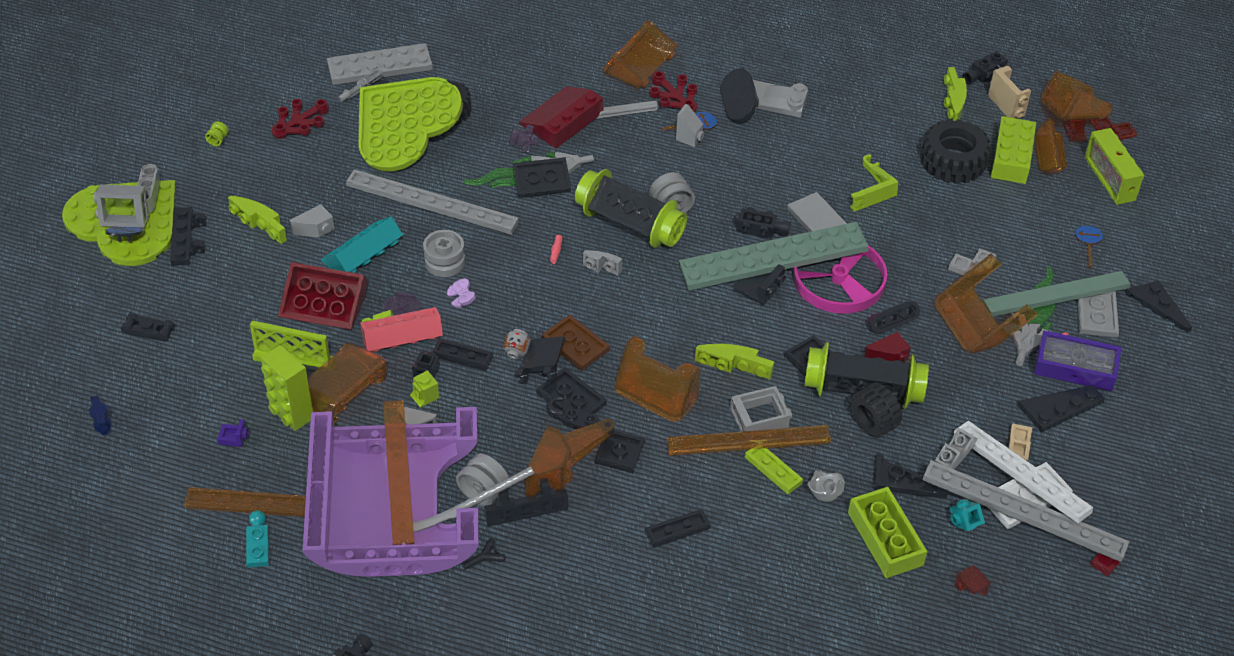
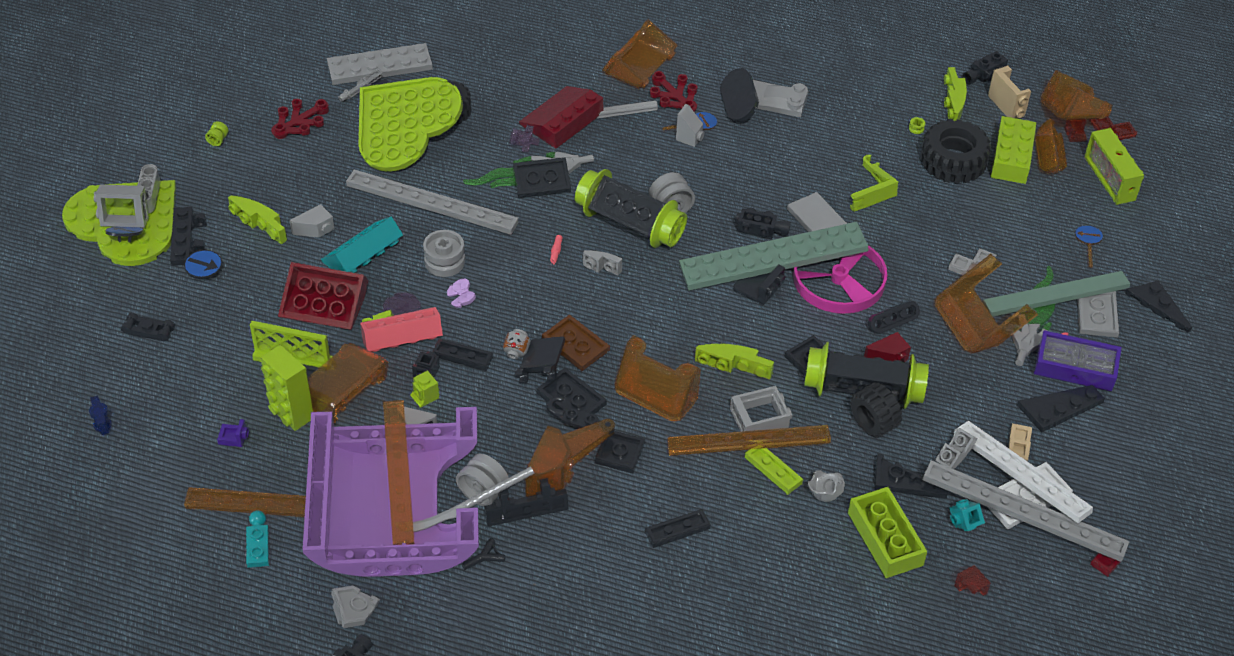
(203, 264): none -> blue piece
(352, 606): none -> light grey plate
(917, 125): none -> lime bush

